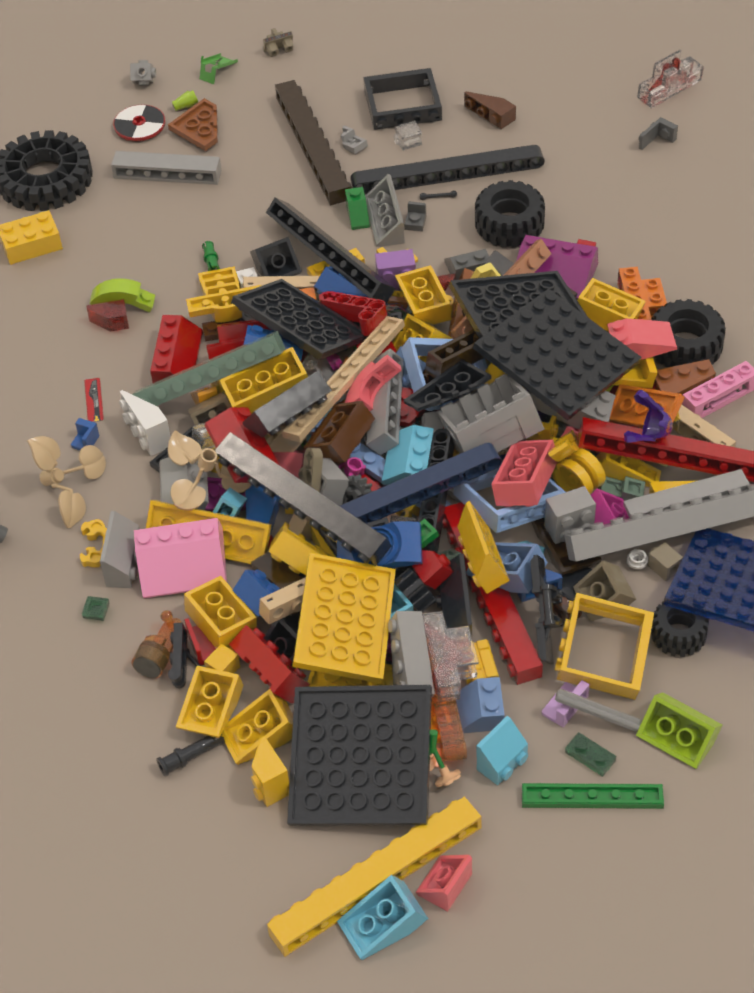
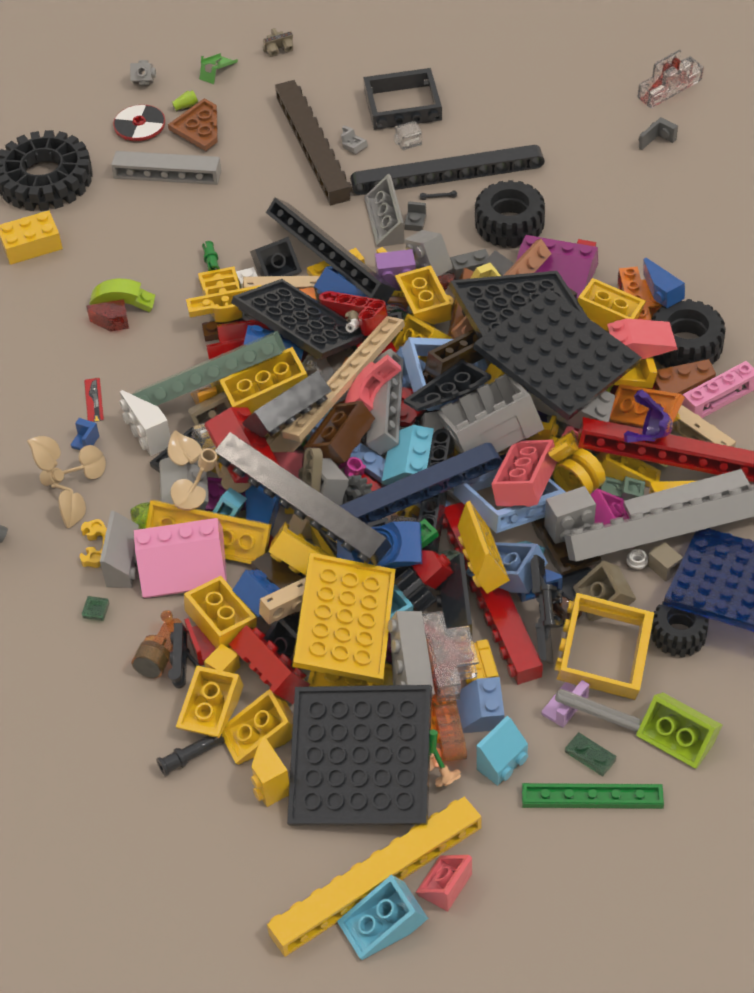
(139, 514): none -> clear neon green piece
(175, 347): red slope -> none
(334, 361): dark pink plate -> none
(353, 320): none -> arm
(357, 208): green slope -> none
(429, 250): none -> light grey brick
(491, 108): reddish brown slope -> none
(663, 285): none -> blue slope

